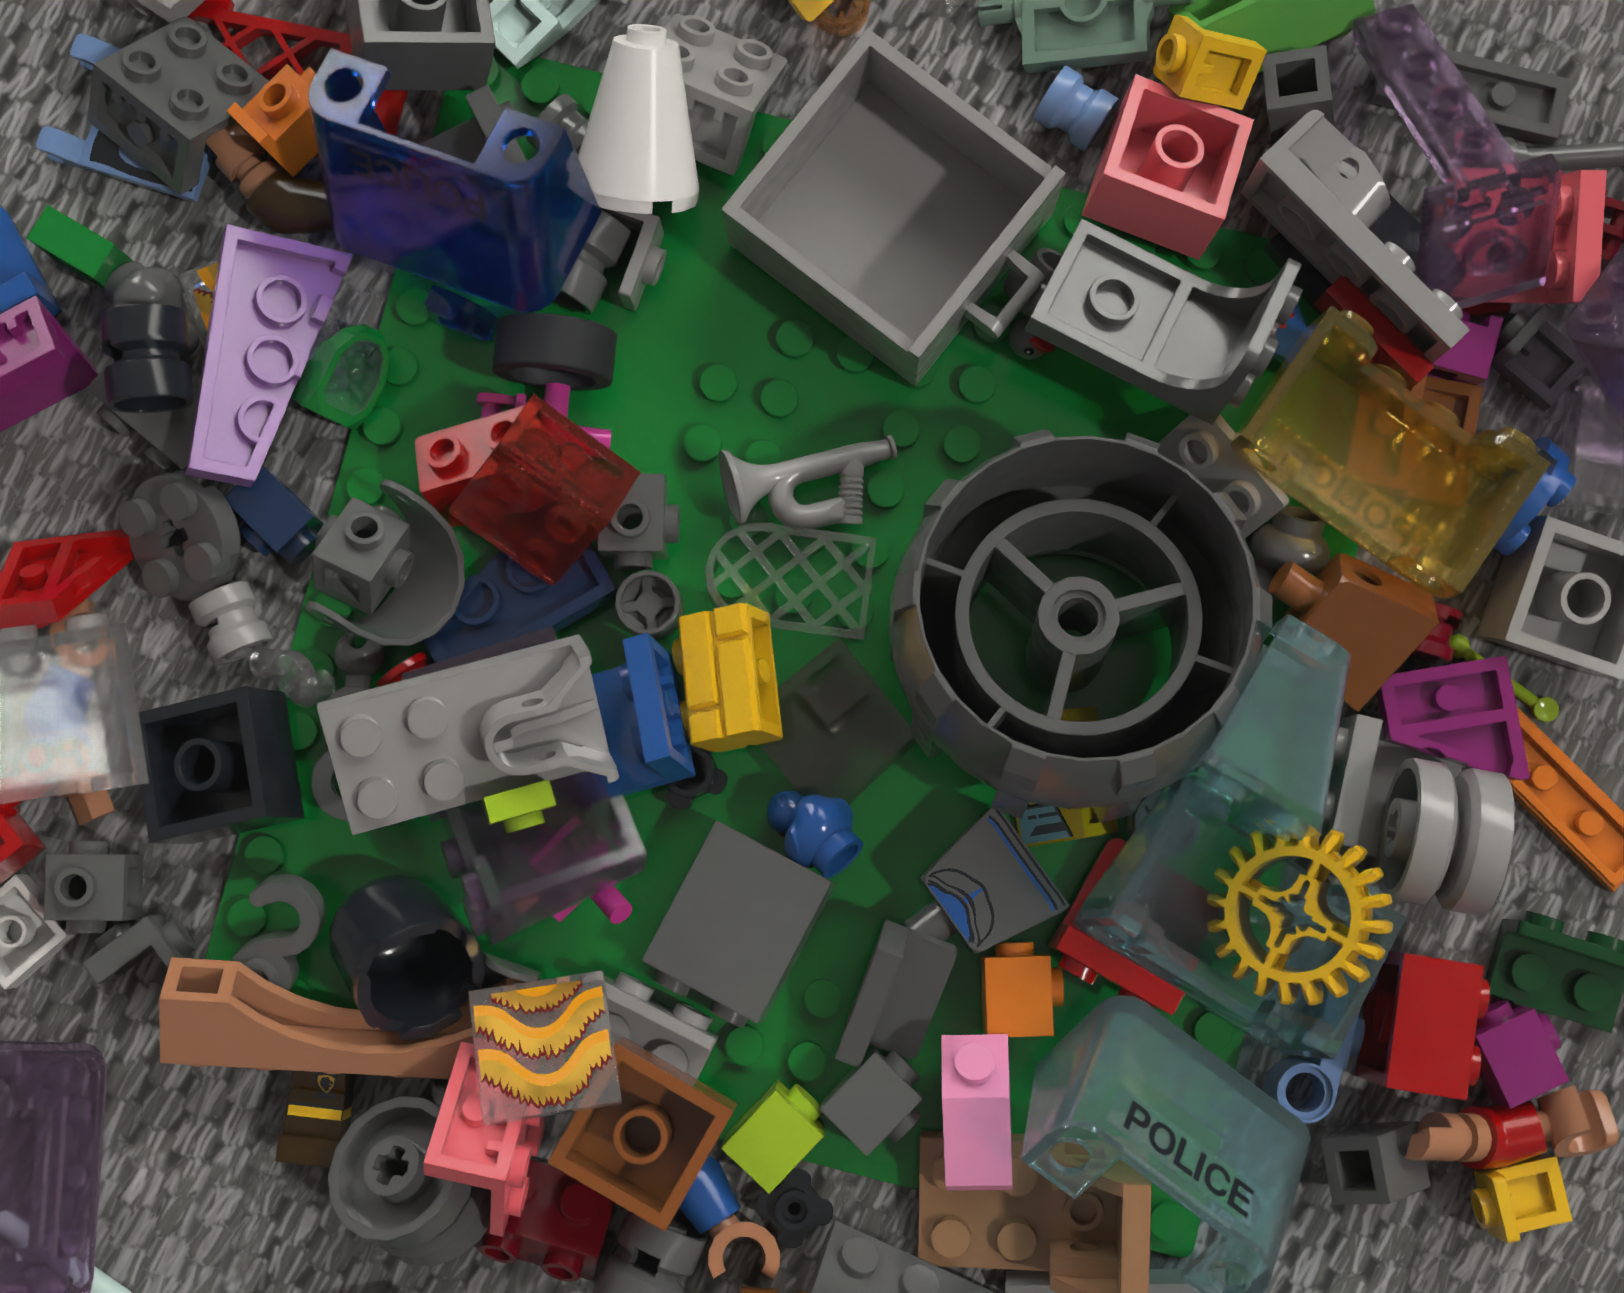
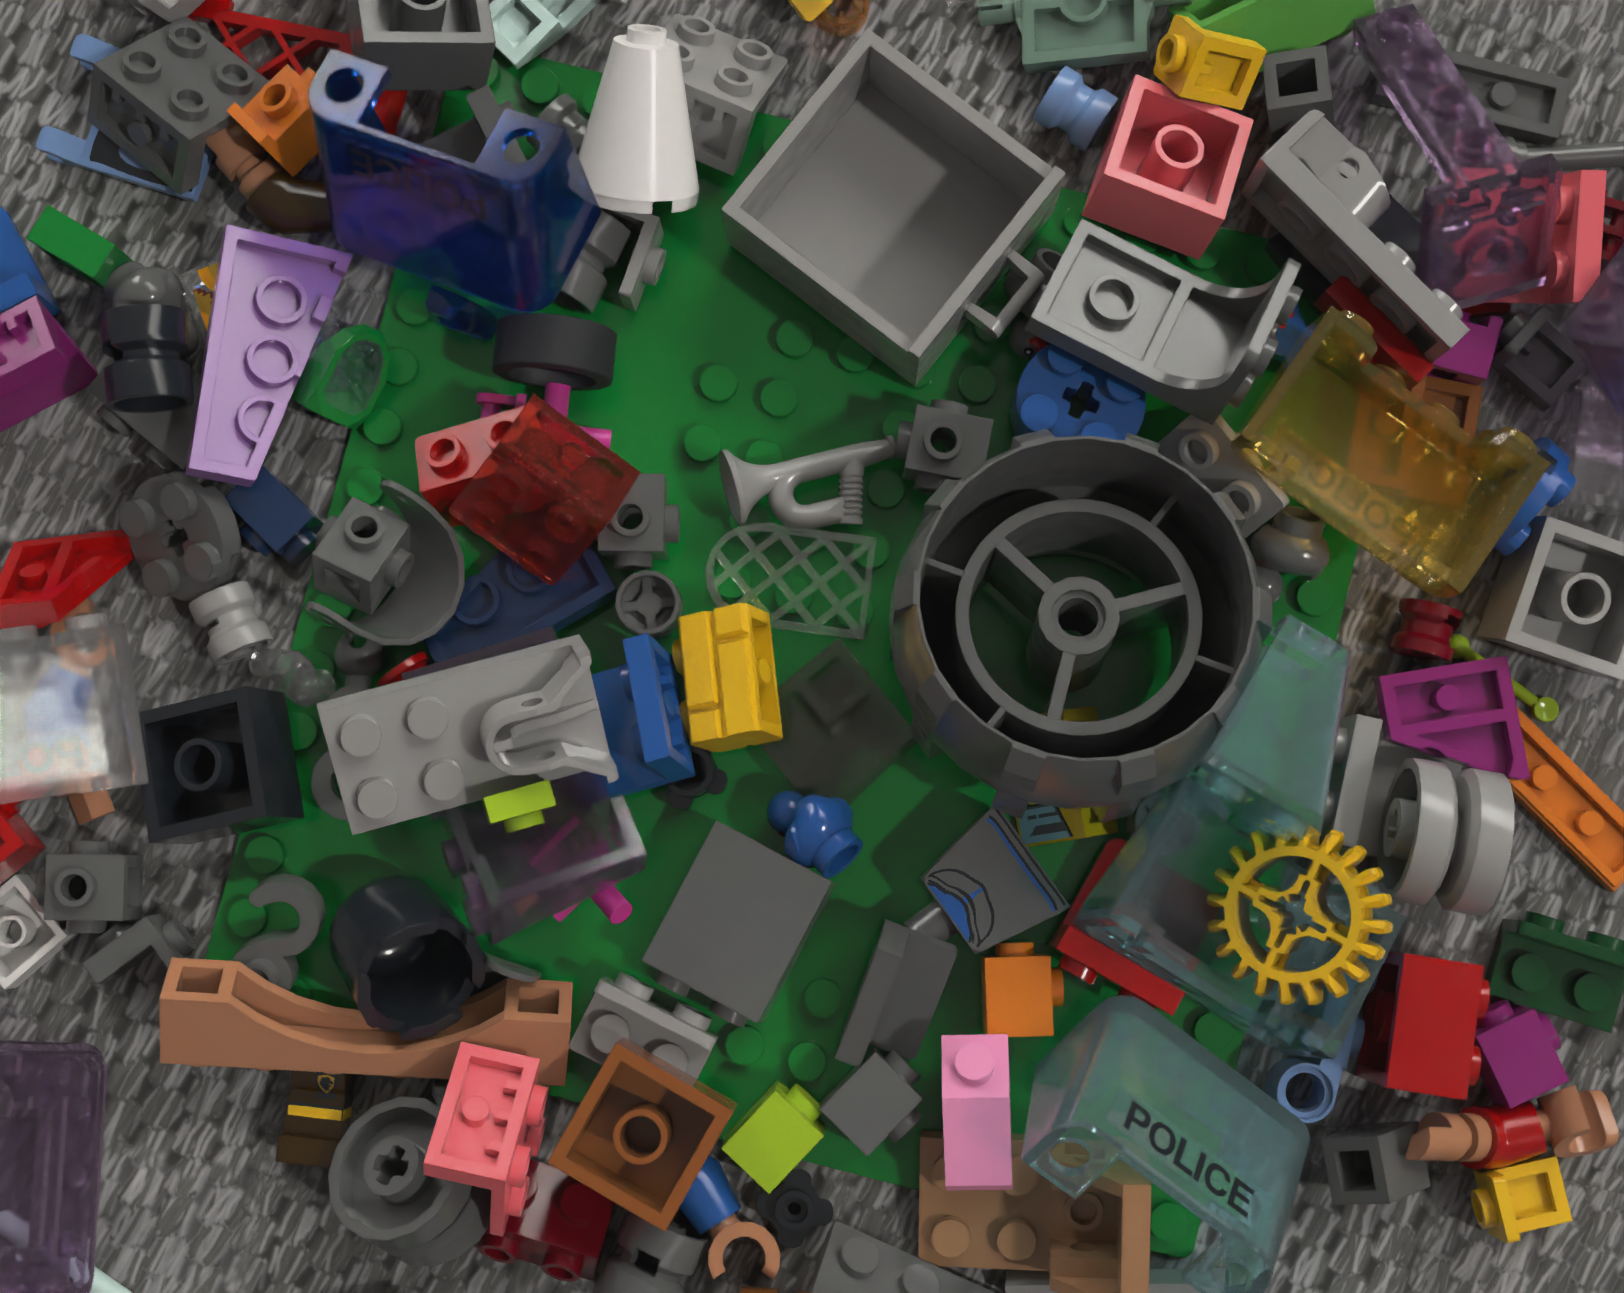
(543, 1048): slope -> none
(944, 424): none -> dark grey brick
(1055, 379): none -> blue brick
(1363, 611): dark orange torso -> none

